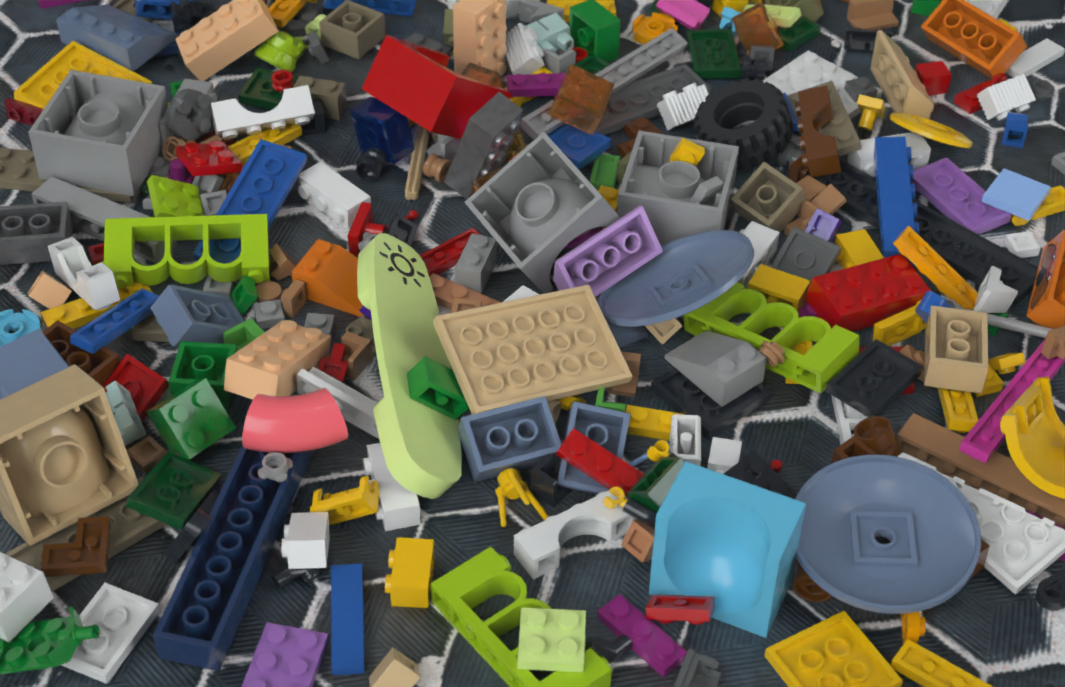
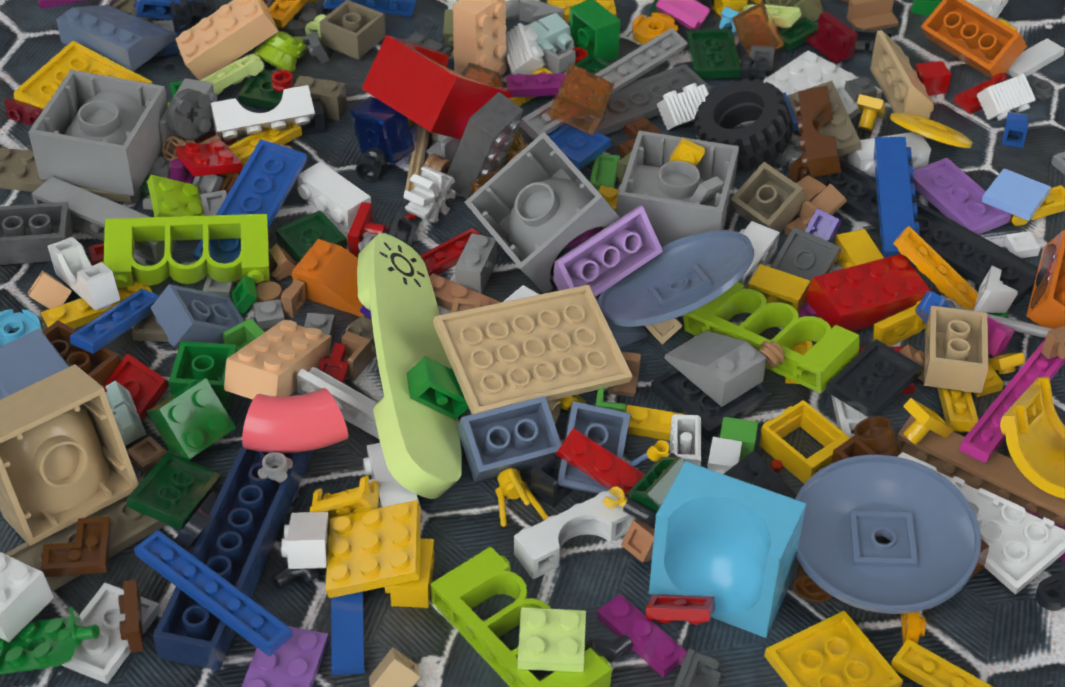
(131, 627): none -> reddish brown plate
(214, 593): none -> blue tile
(235, 72): none -> yellowish green hinge
(304, 232): none -> dark green plate
(373, 549): none -> yellow plate
(429, 194): none -> white gear
(740, 431): none -> bright green panel
(814, 424): none -> yellow window
(834, 38): none -> dark red bracket
(925, 421): none -> yellow tile
(998, 337): none -> dark pink panel

